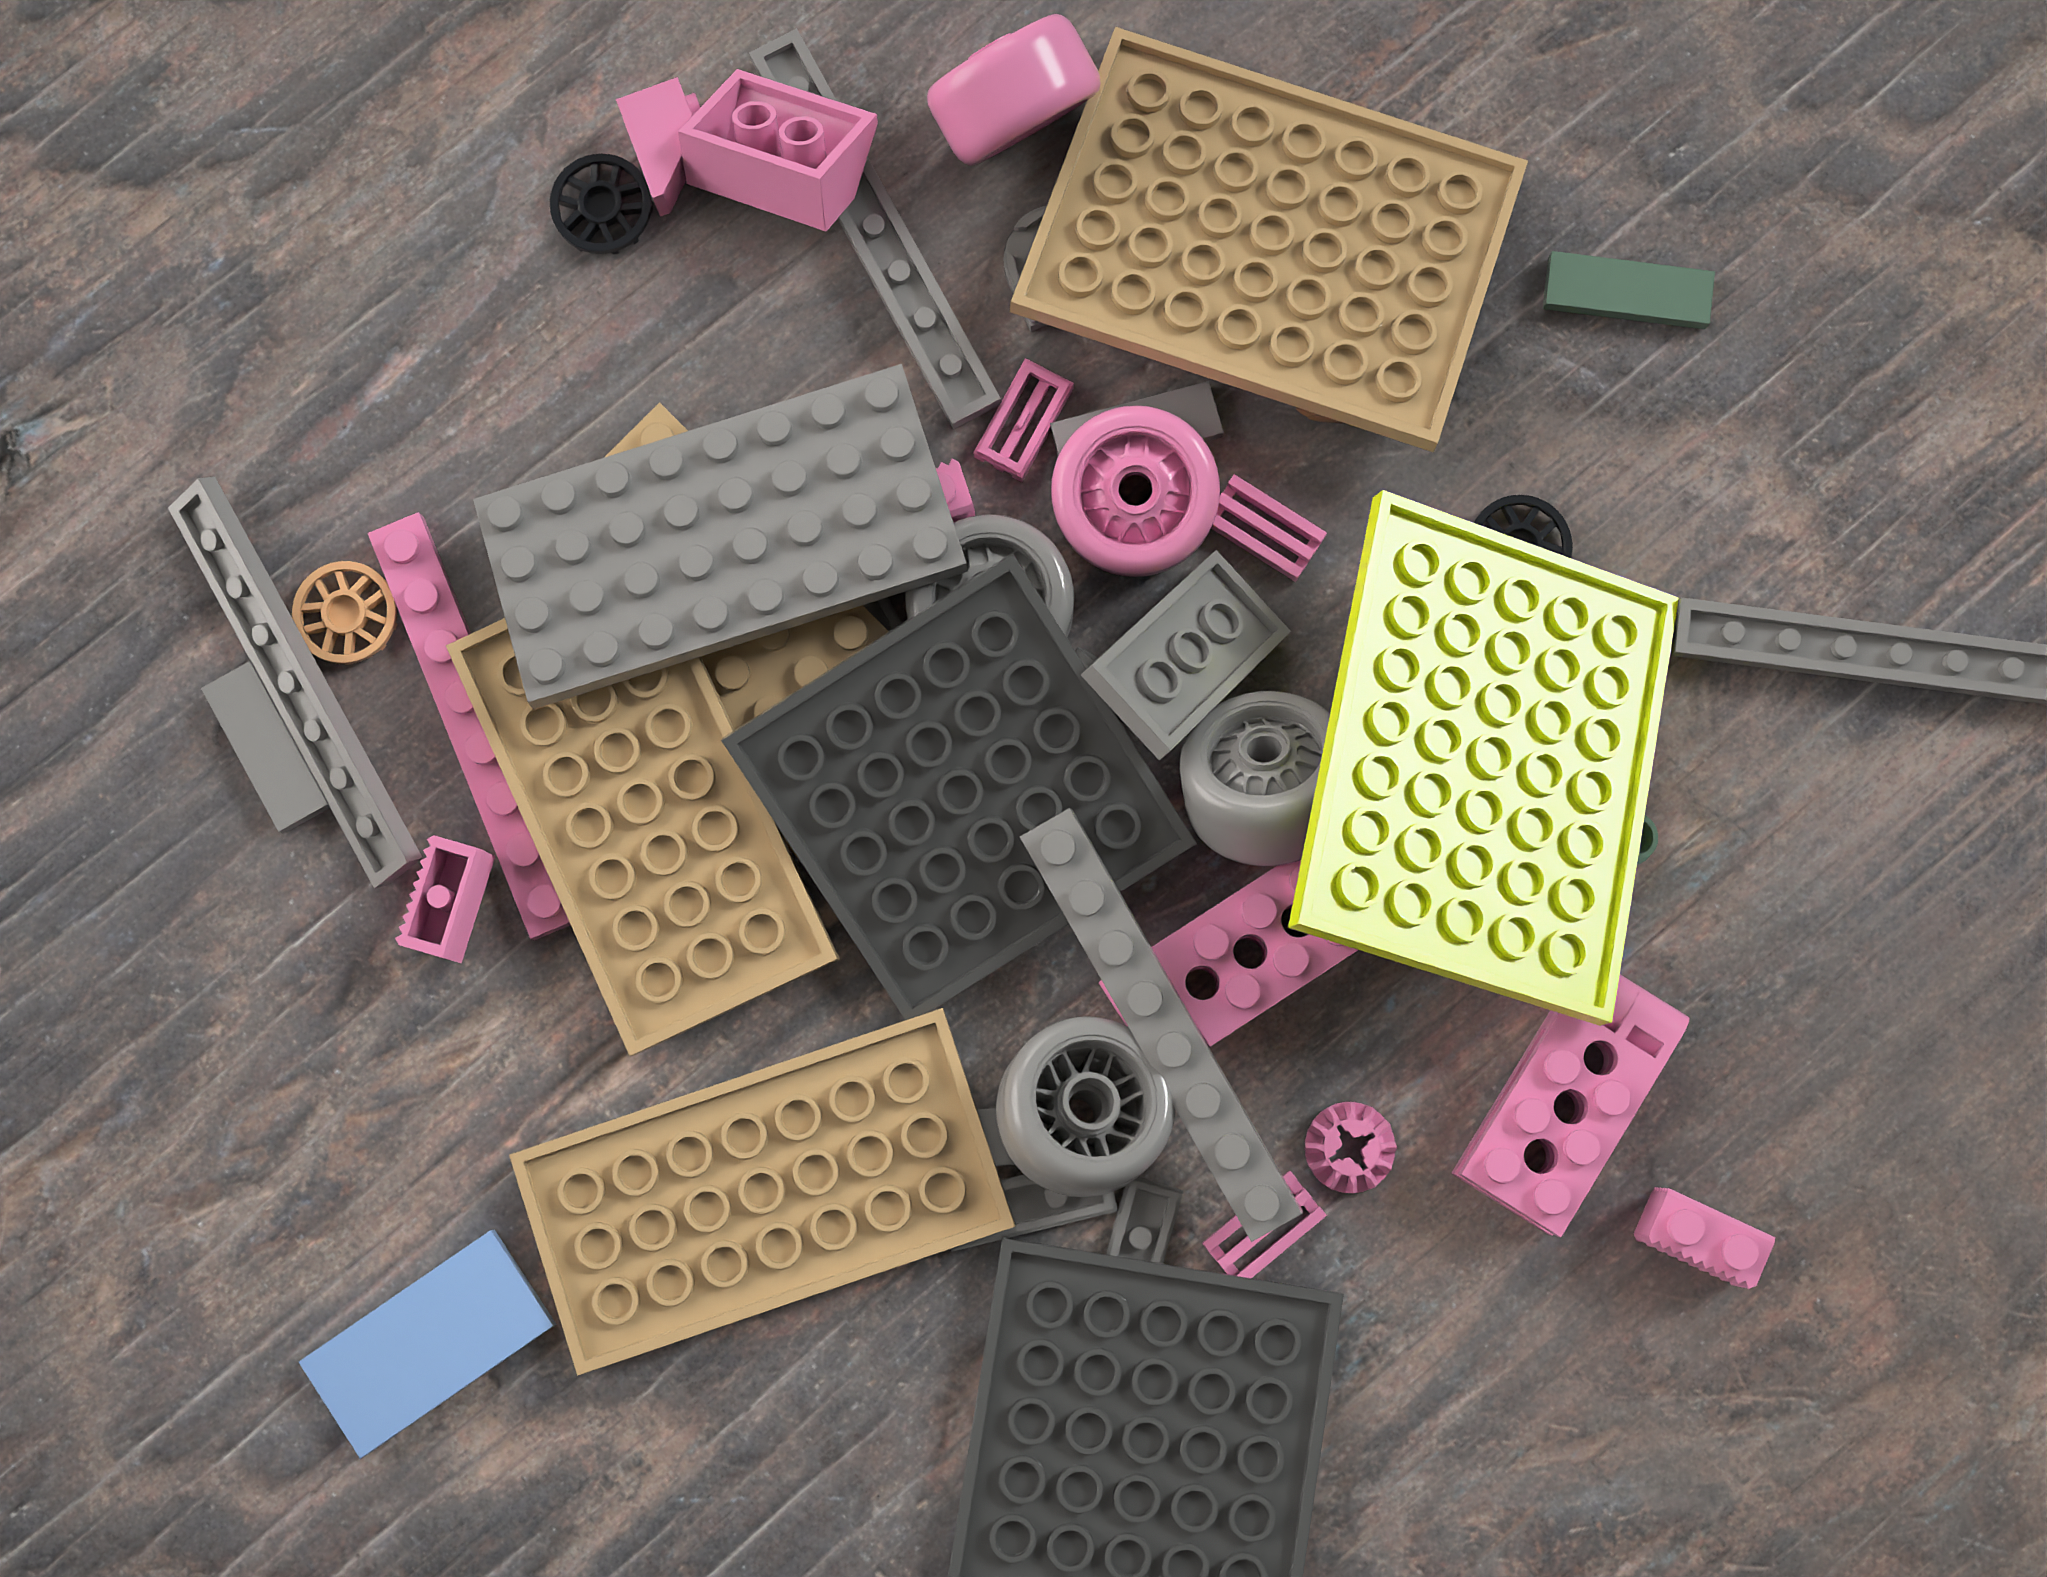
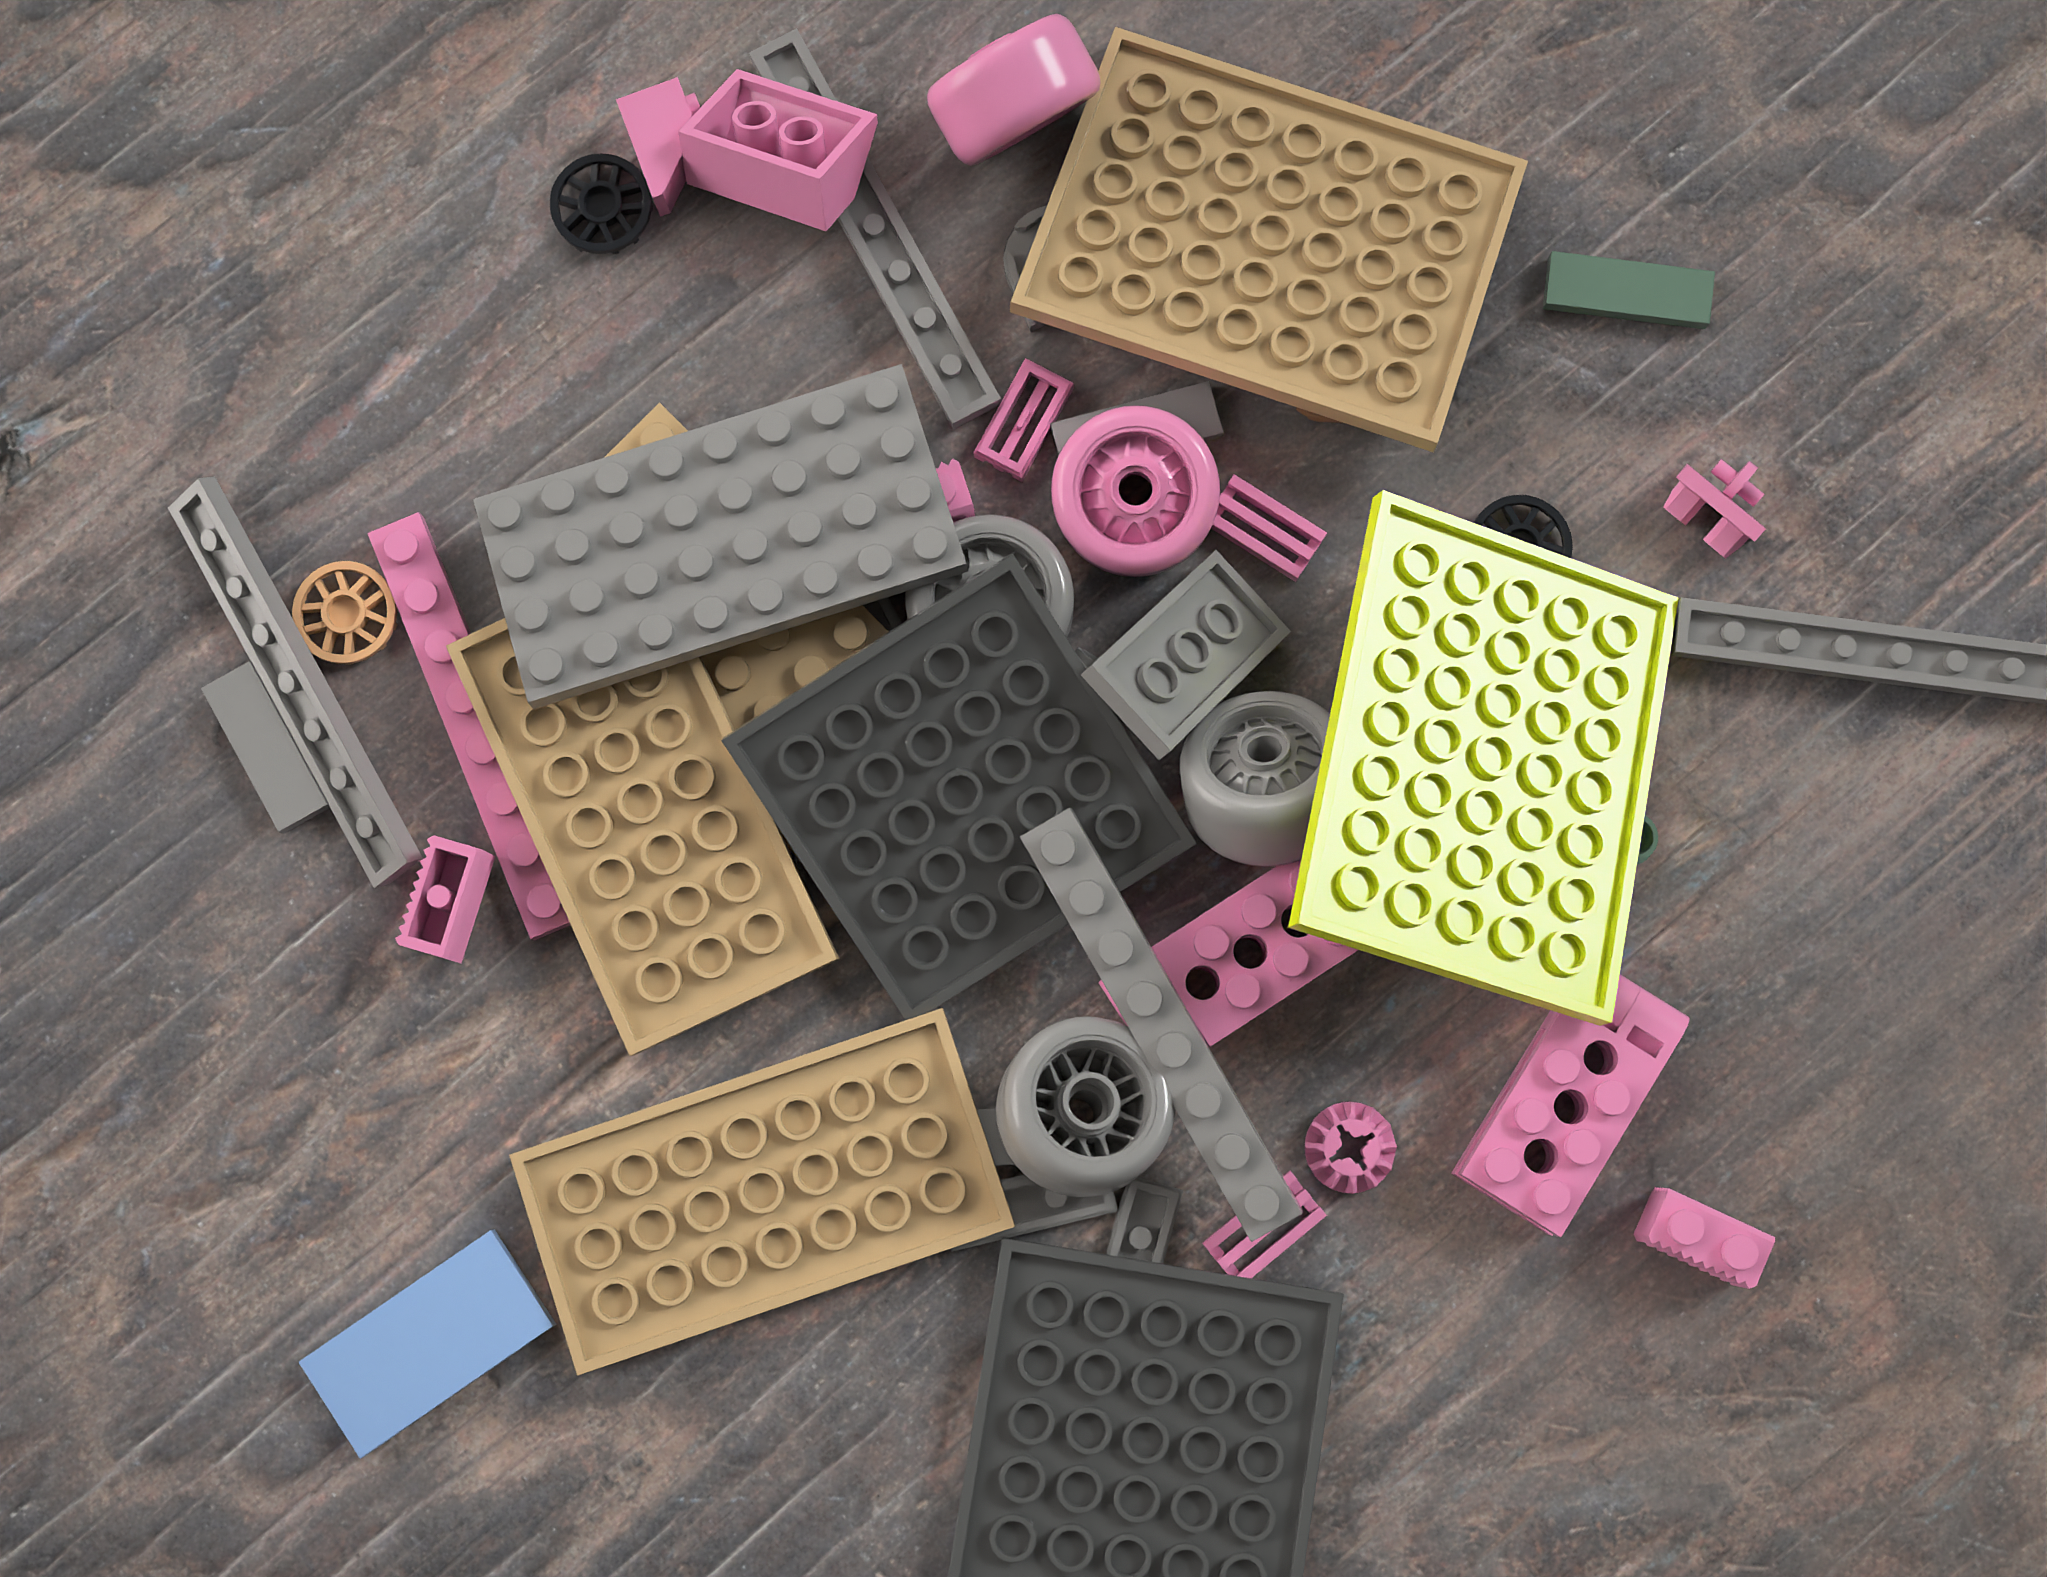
(1736, 524): none -> bright pink hips

